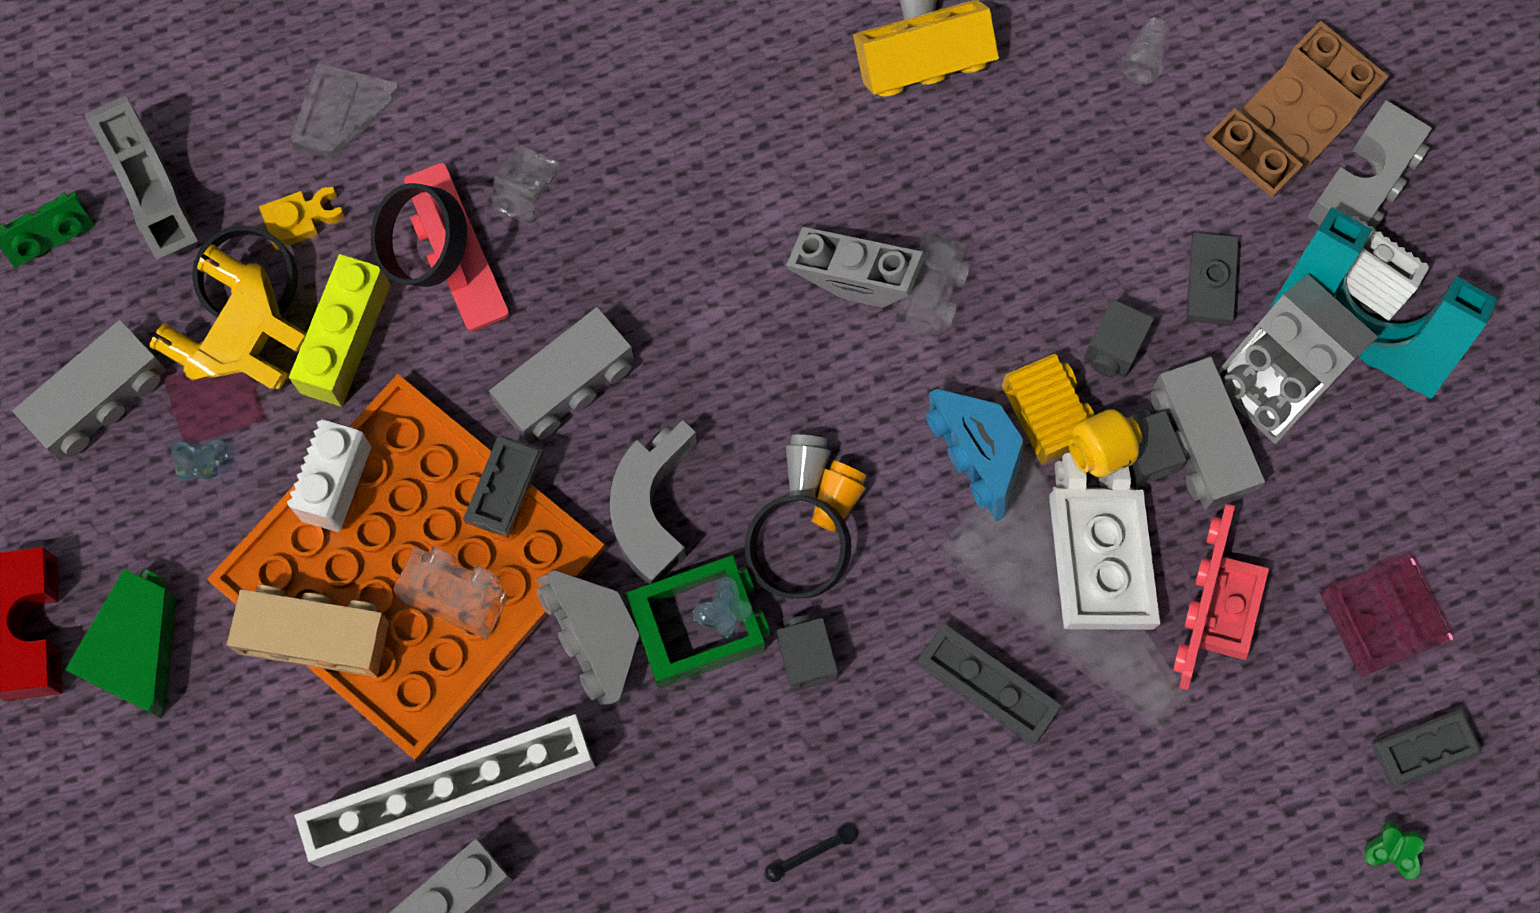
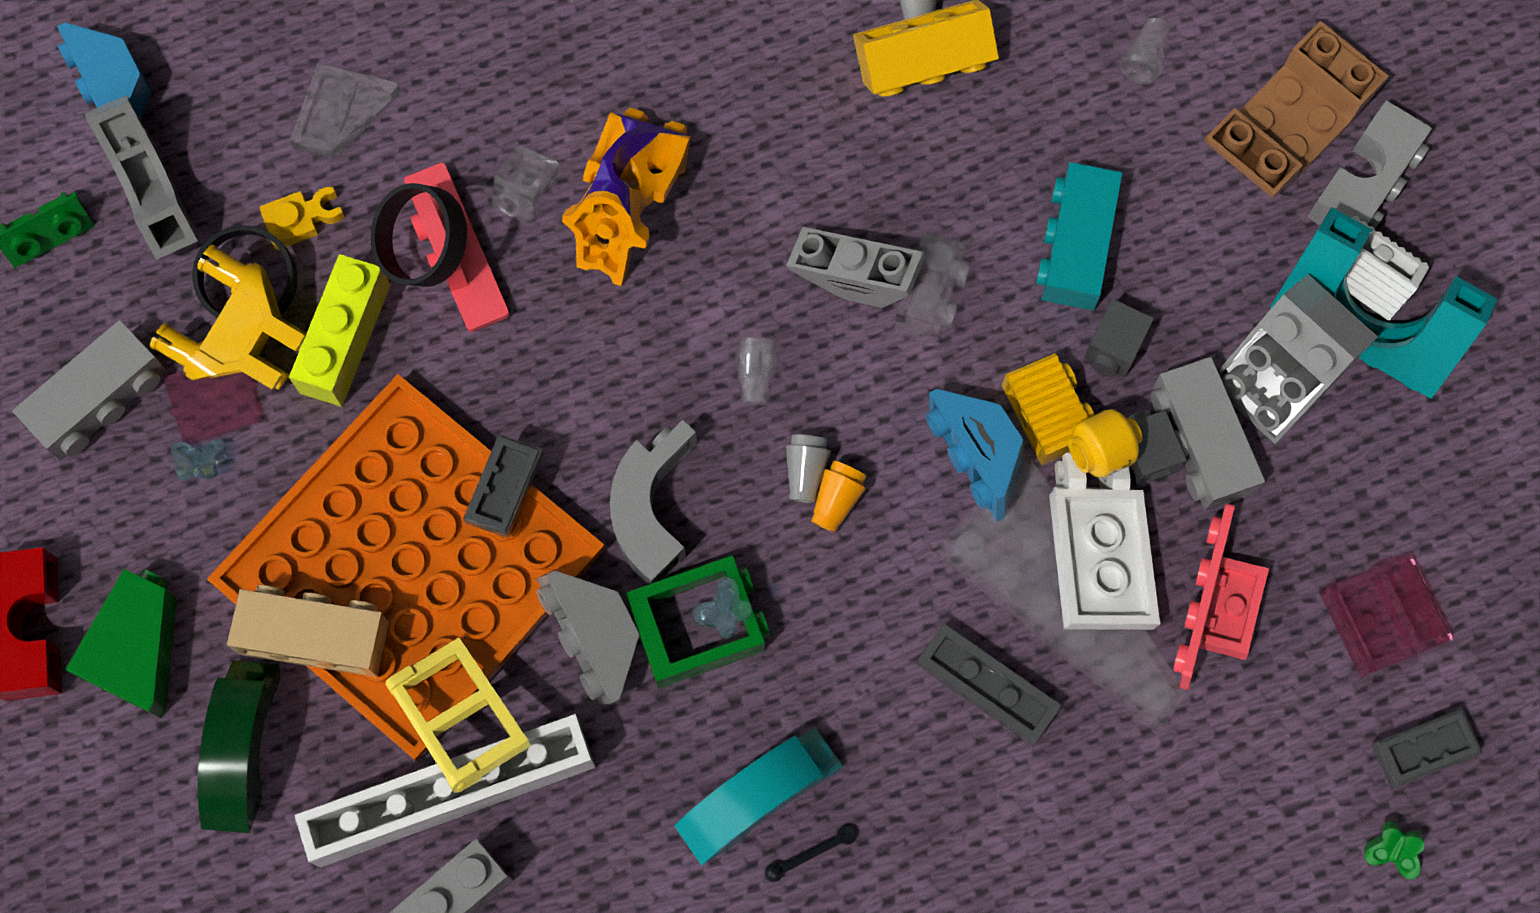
(105, 67): none -> dark azure slope
(231, 746): none -> dark green arch
(329, 475): white brick -> none
(451, 592): clear brick -> none
(474, 770): none -> light yellow window
(563, 376): light grey brick -> none
(613, 207): none -> light orange hips
(751, 547): black tyre -> none
(756, 369): none -> clear cone
(756, 794): none -> teal arch
(806, 653): dark grey brick -> none
(1079, 236): none -> teal brick
(1212, 279): dark grey plate -> none

